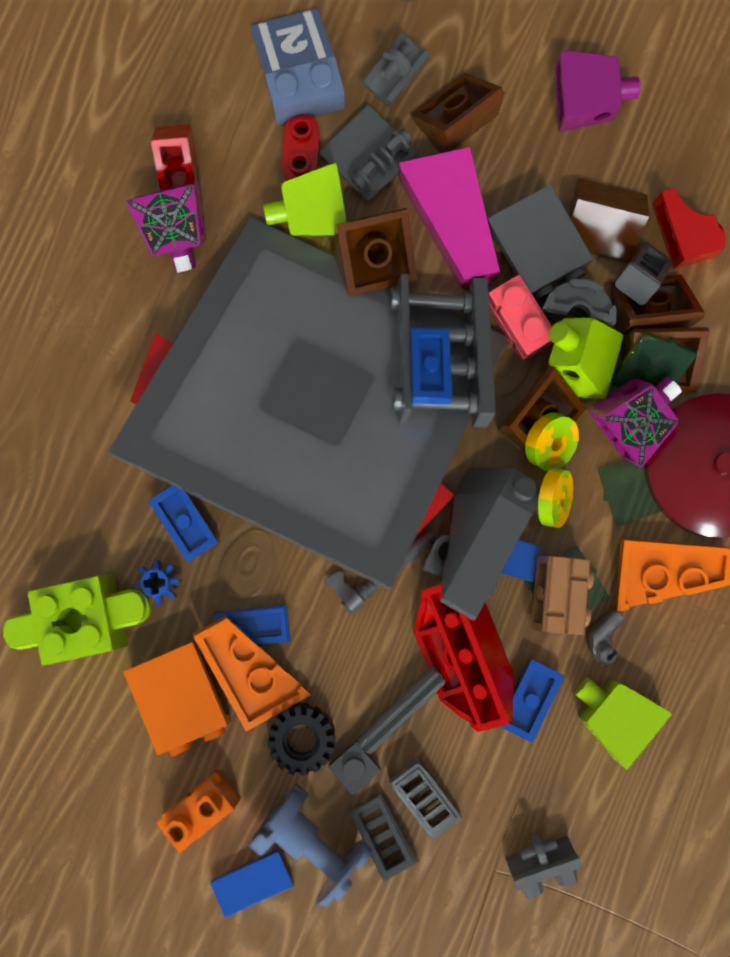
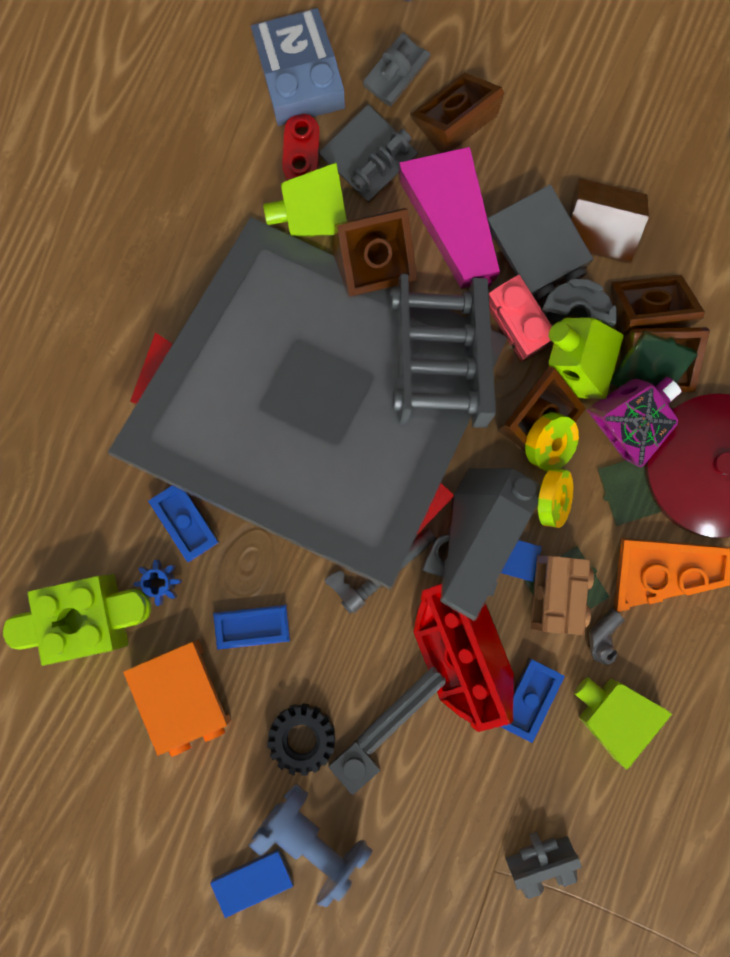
(171, 222): torso -> none
(174, 155): red arch -> none
(199, 811): orange hips -> none
(247, 673): orange wing -> none
(386, 871): dark grey slope -> none
(407, 774): dark grey slope -> none
(430, 366): blue plate -> none
(590, 89): magenta torso -> none
(643, 274): dark grey slope -> none
(687, 234): red arch -> none

